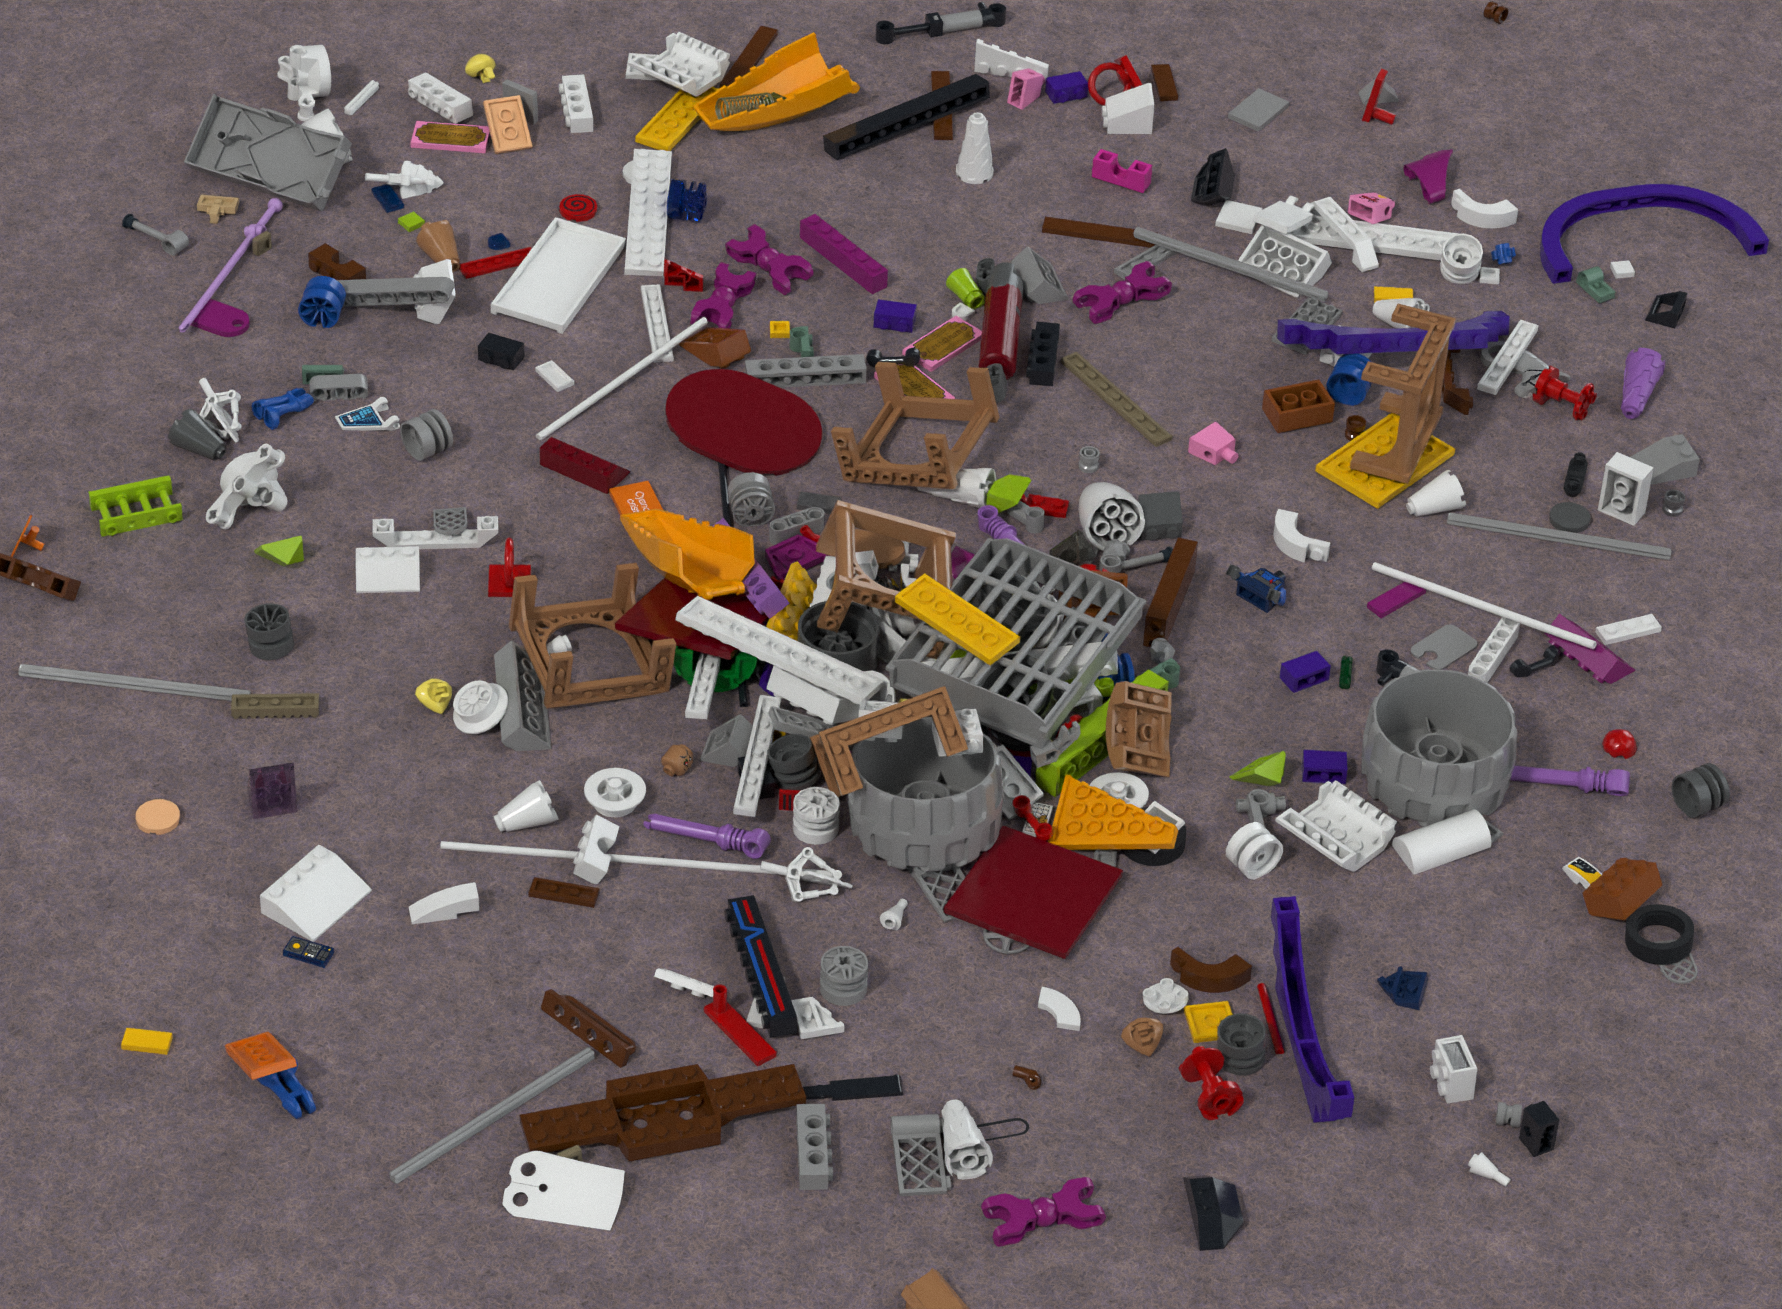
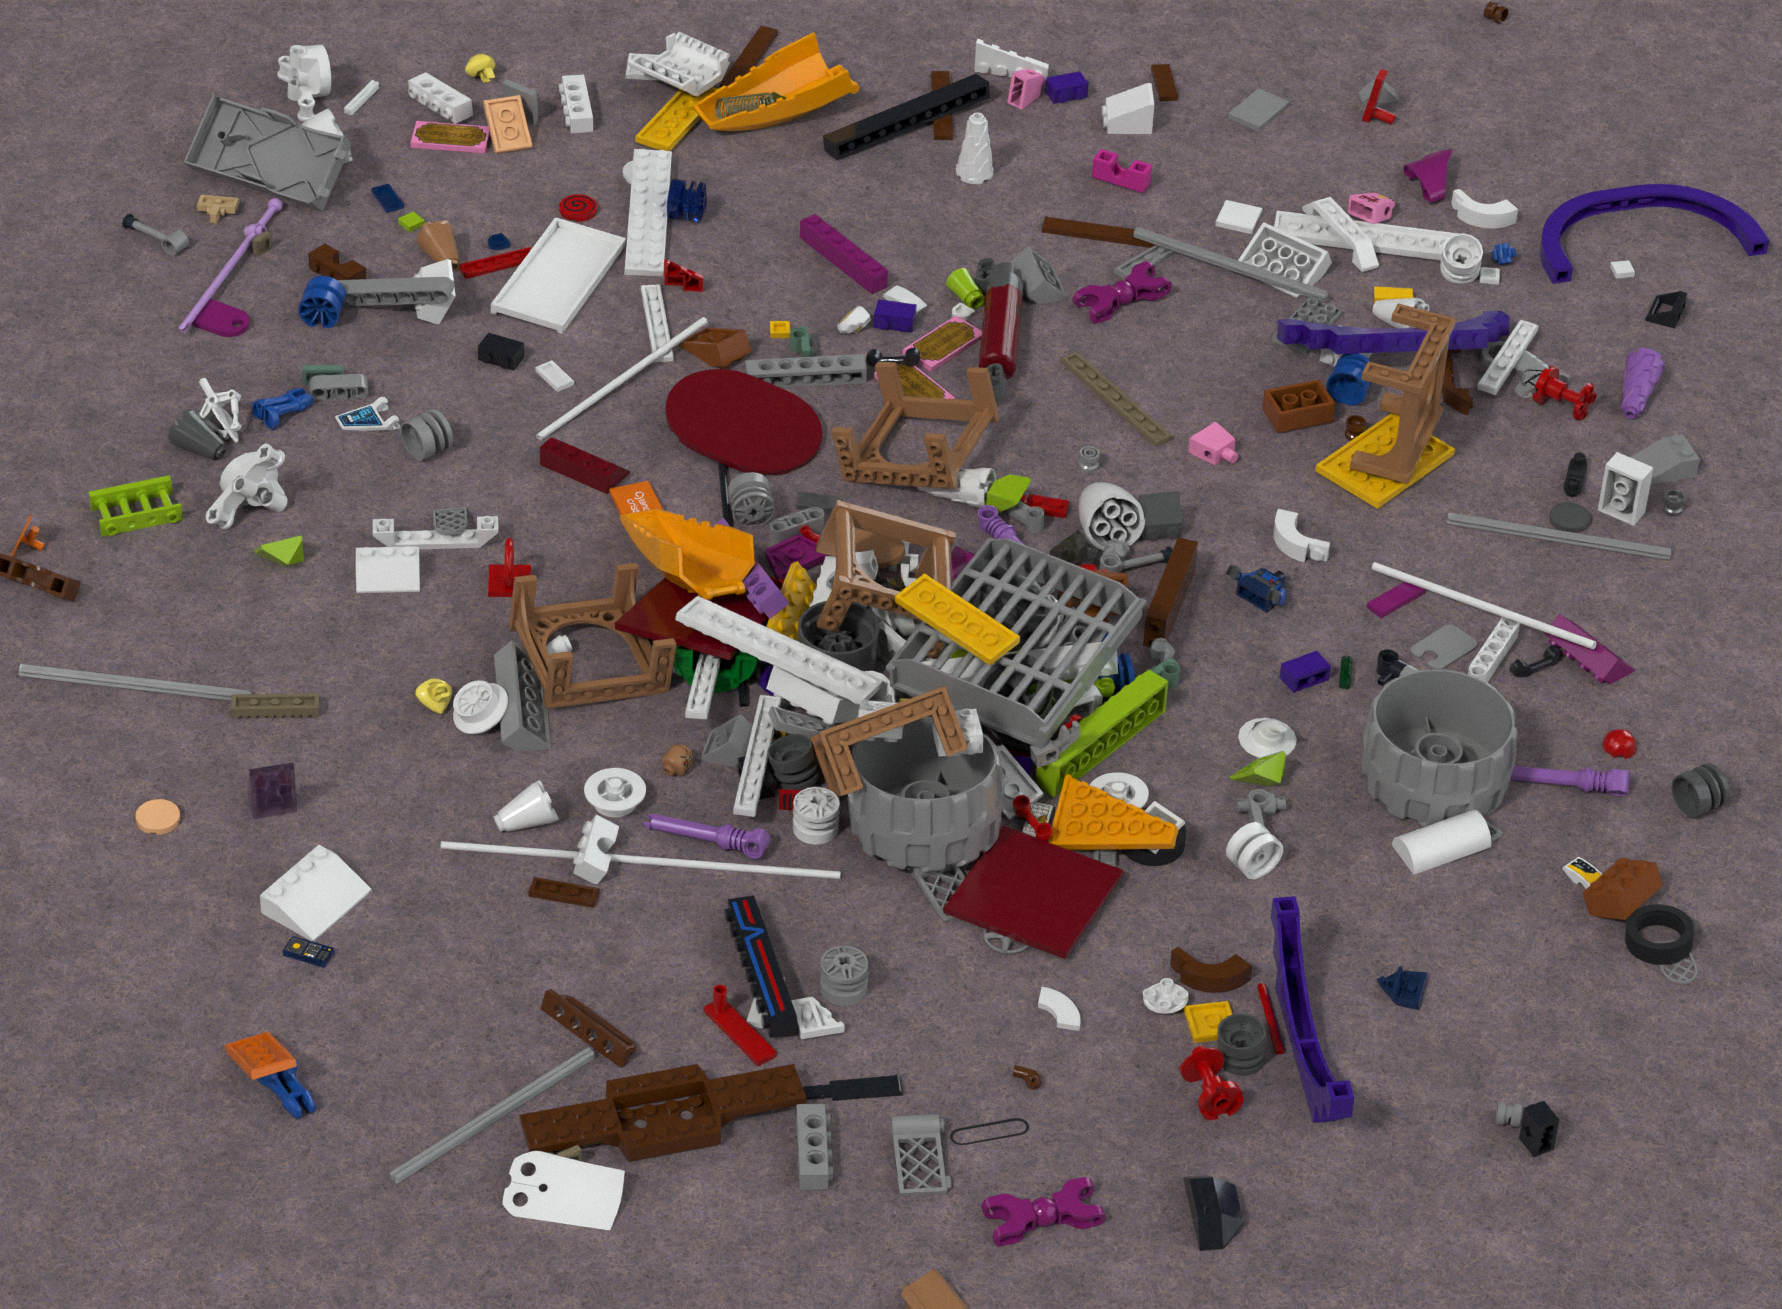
(146, 1041): yellow tile -> none
(269, 631): dark grey wheel -> none
(413, 180): white bar -> none
(445, 904): white slope -> none
(680, 981): white plate -> none
(727, 290): magenta piece -> none
(780, 266): magenta piece -> none
(793, 874): white bar -> none
(854, 321): none -> white rock
(893, 917): white cone -> none
(902, 295): none -> white slope
(938, 24): black piece -> none
(964, 1144): white cone -> none
(1044, 354): black brick -> none
(1125, 74): red tile -> none
(1139, 729): medium nougat slope -> none
(1143, 1035): medium nougat piece -> none
(1214, 180): black wedge -> none
(1266, 737): none -> white piece
(1285, 215): white tile -> none
(1324, 766): dark purple brick -> none
(1341, 827): white slope -> none
(1437, 496): white cone -> none
(1453, 1069): white piece -> none
(1484, 1167): white cone -> none
(1592, 282): sand green plate -> none
(1628, 629): white plate -> none

